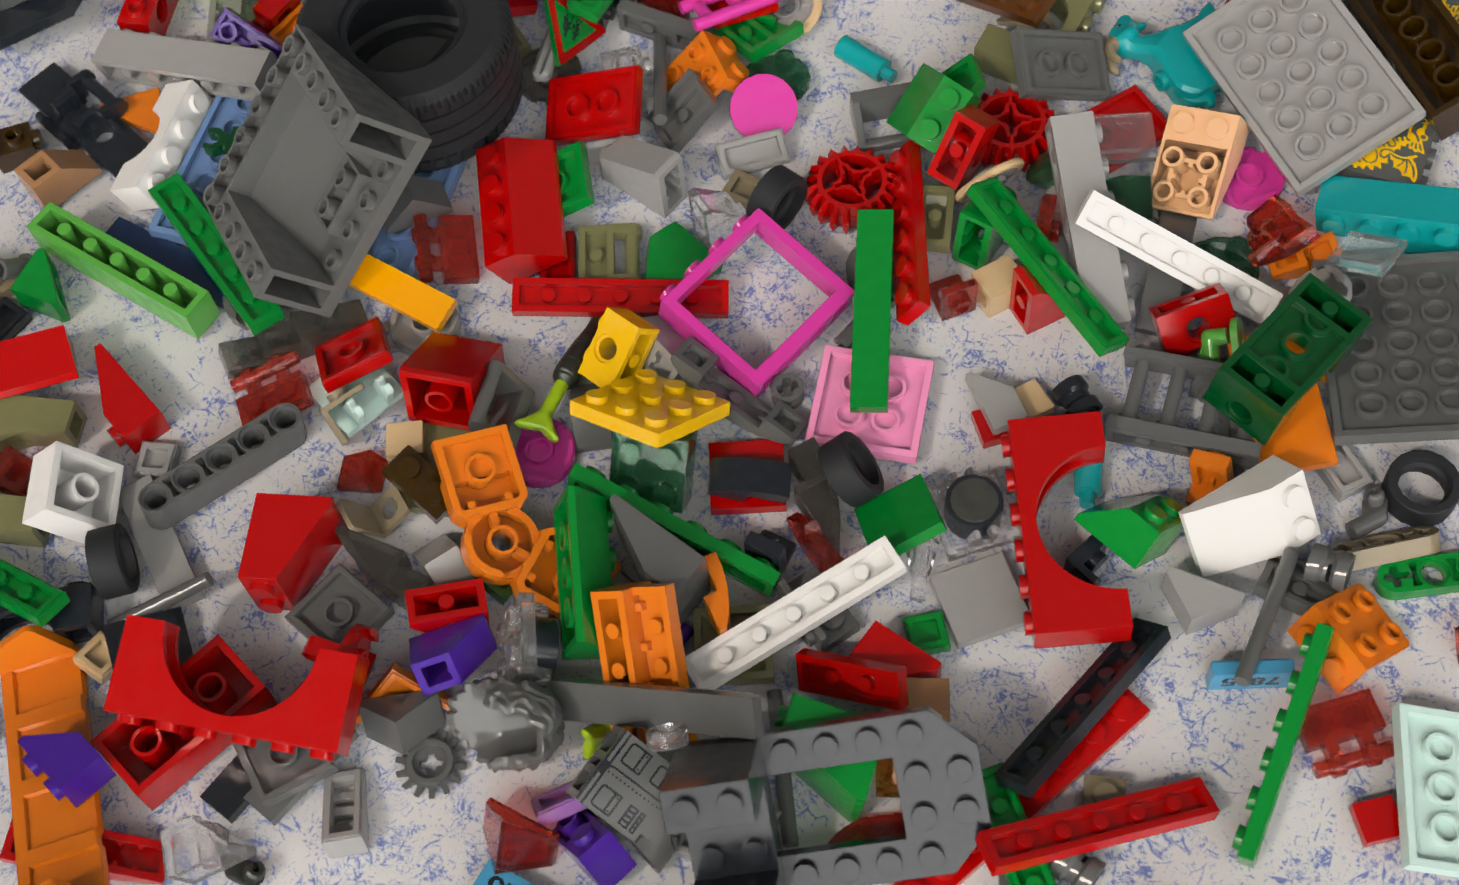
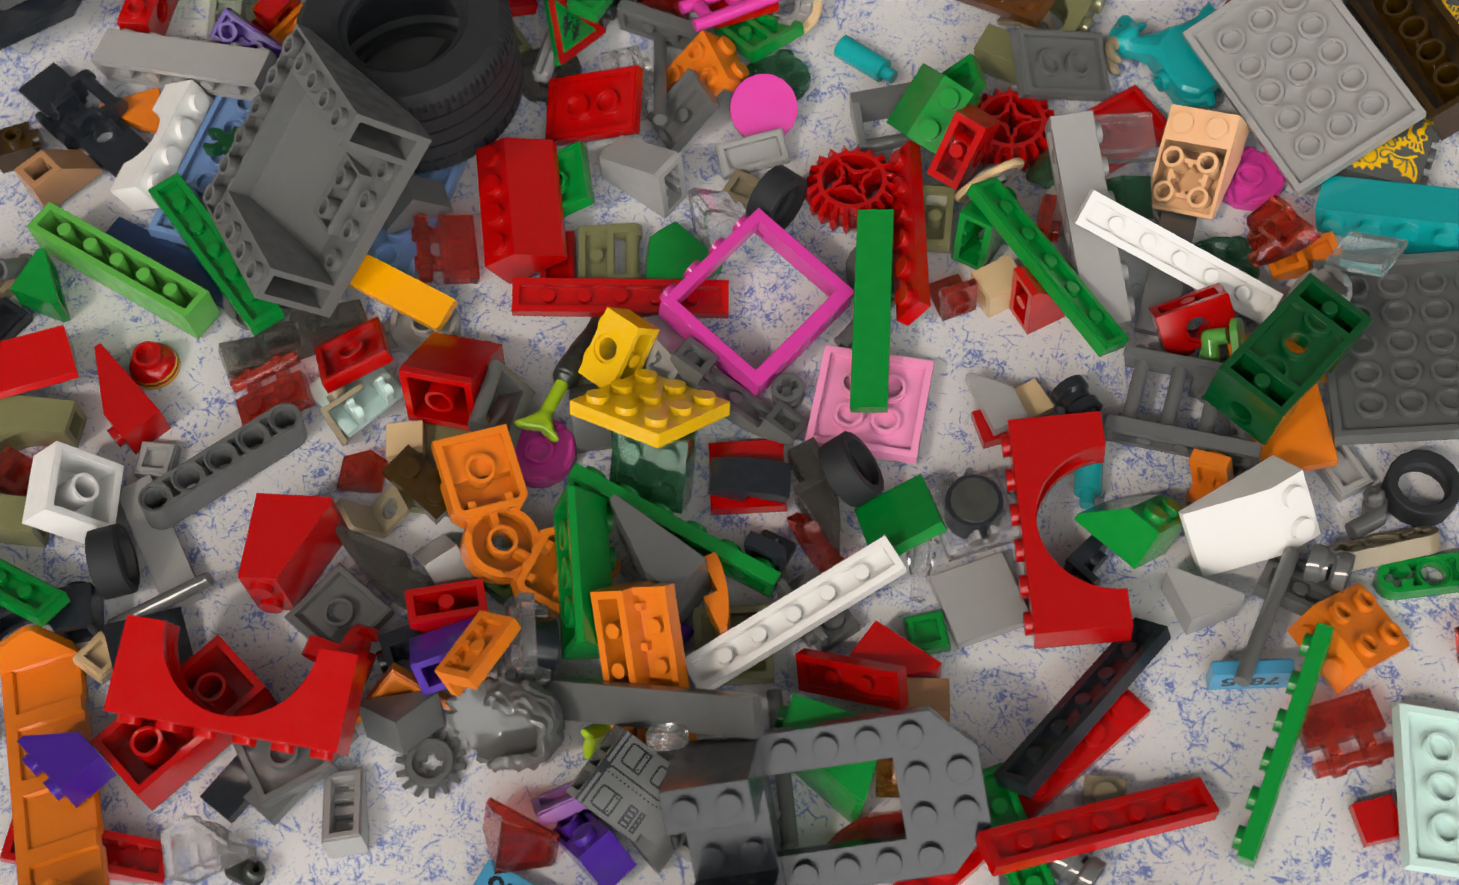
(153, 365): none -> red piece
(395, 646): none -> black bracket
(477, 651): none -> orange bracket

